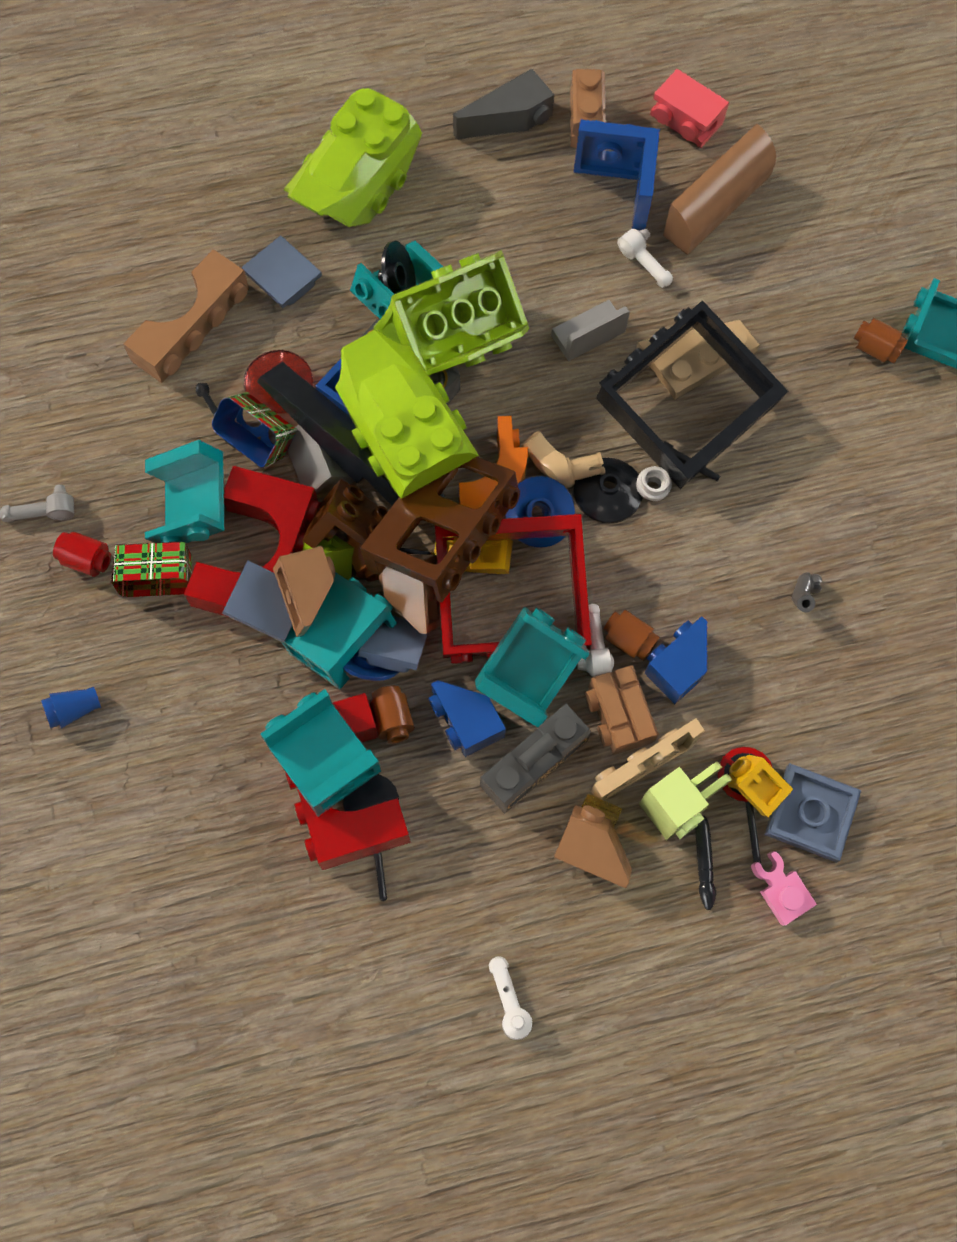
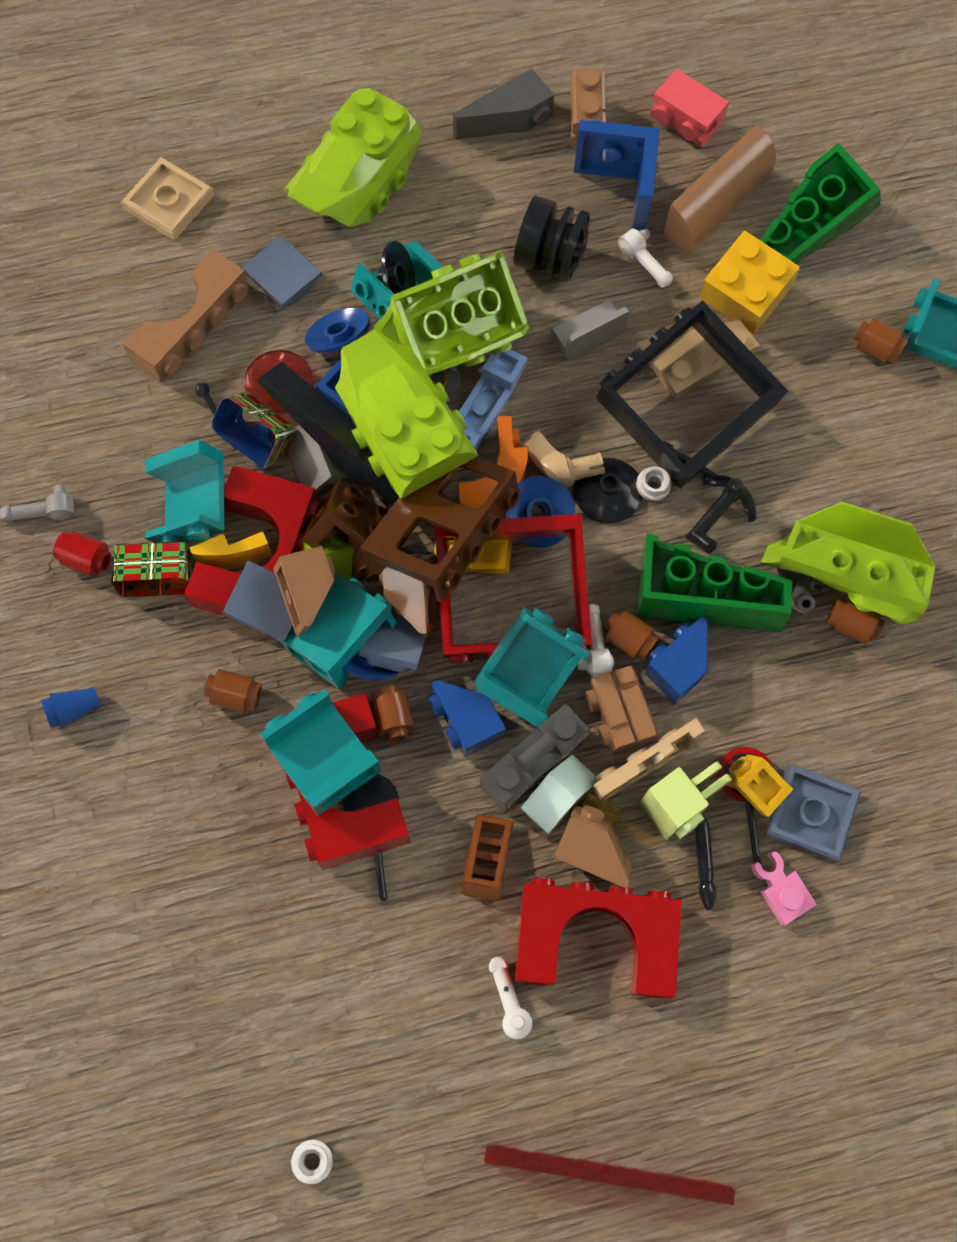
(167, 198): none -> tan tile
(221, 555): none -> yellow slope
(233, 691): none -> dark orange brick
(299, 1167): none -> white plate
(337, 330): none -> blue dish
(483, 888): none -> dark orange slope
(491, 394): none -> light blue slope
(551, 238): none -> black wheel
(559, 793): none -> light aqua slope
(609, 1174): none -> clear red tile
(649, 919): none -> red arch
(689, 585): none -> green wedge
(733, 490): none -> black piece
(749, 282): none -> yellow brick
(824, 206): none -> green wedge
(853, 622): none -> dark orange brick
(863, 555): none -> lime slope

